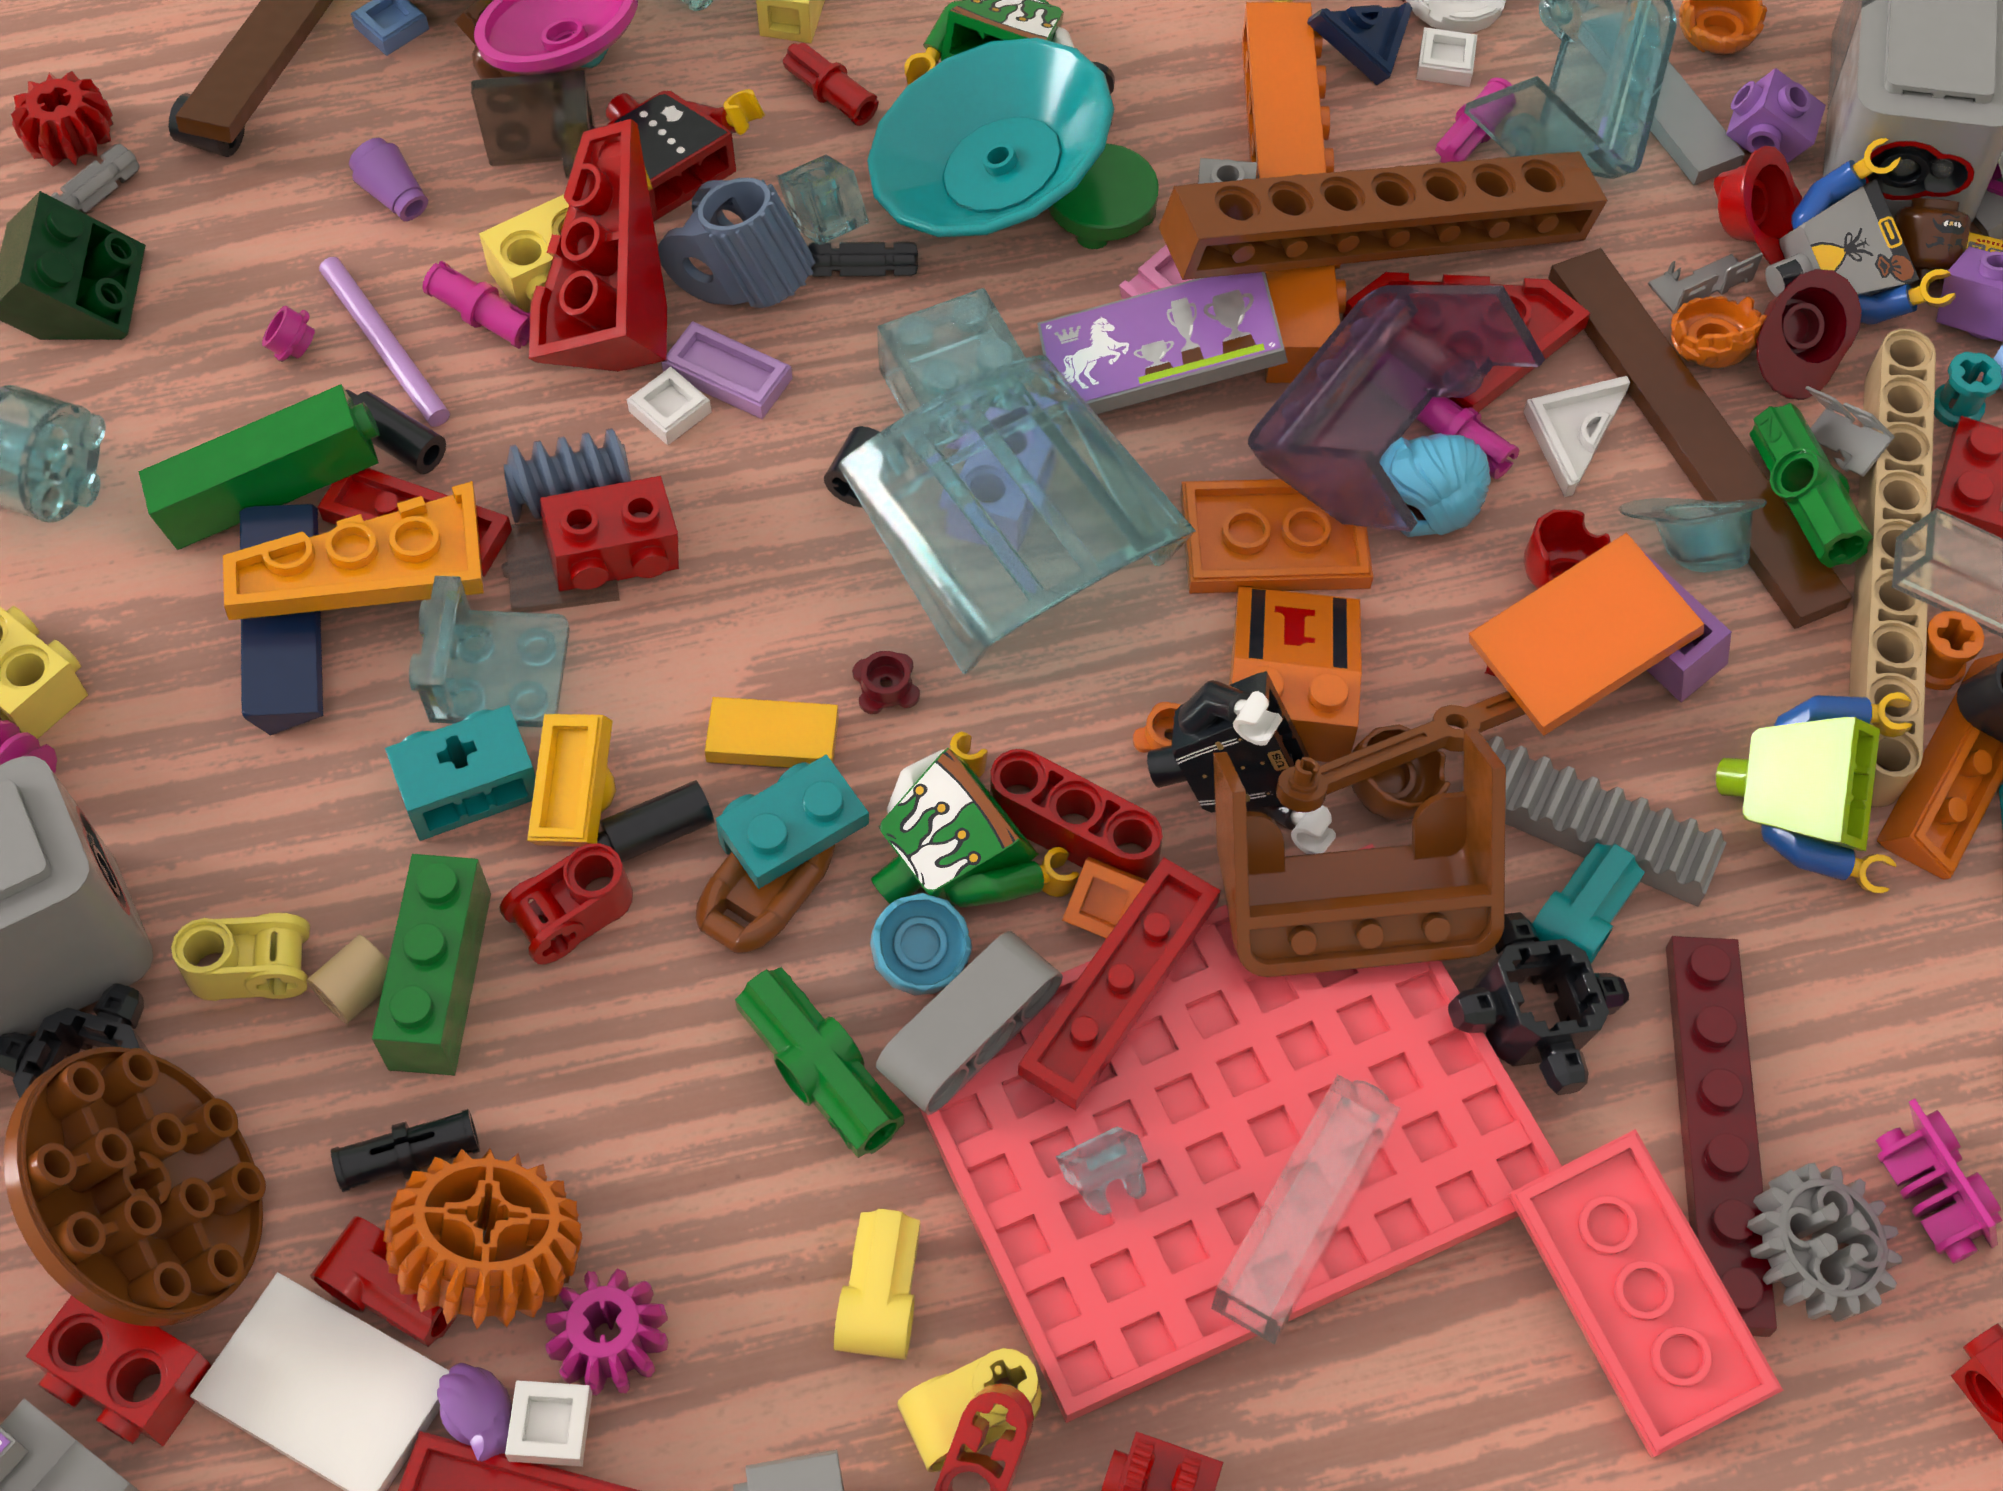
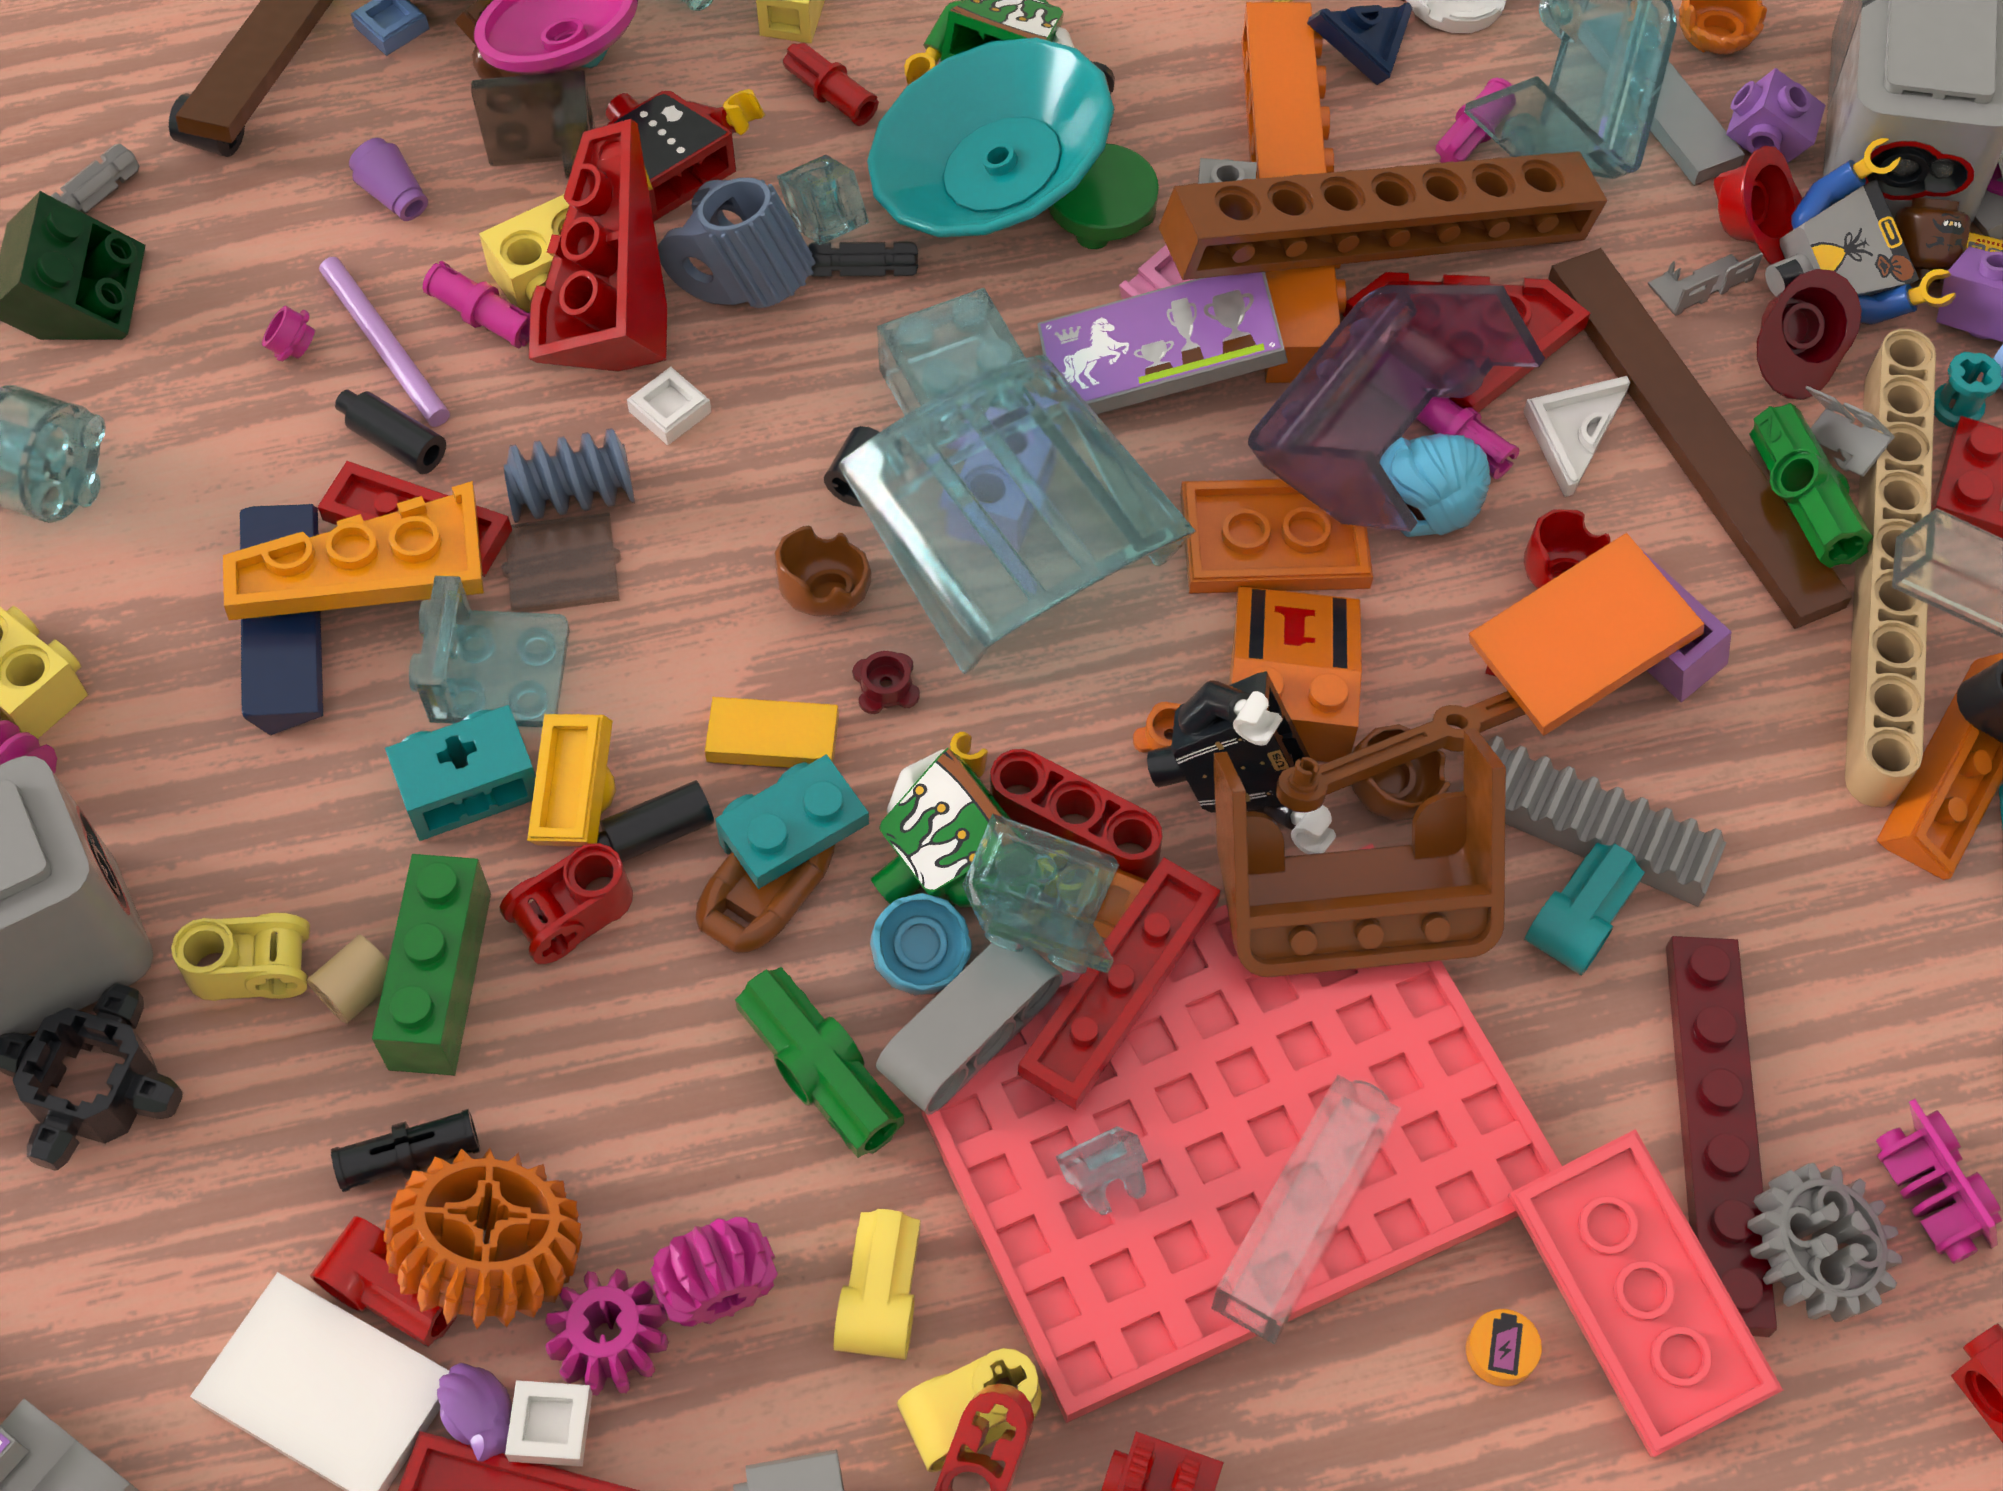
(62, 118): red gear -> none
(110, 1379): red brick -> none
(133, 1186): dark orange bracket -> none
(260, 466): green brick -> none
(610, 533): red brick -> none
(713, 1271): none -> dark pink gear
(728, 369): lavender tile -> none
(821, 573): none -> dark orange hair
(1040, 894): none -> clear light blue bracket
(1446, 57): white tile -> none
(1503, 1347): none -> light orange tile
(1515, 1036): black piece -> none
(1701, 532): clear light blue piece -> none
(1716, 330): orange hair -> none
(1815, 782): torso -> none
(1950, 643): orange bush -> none

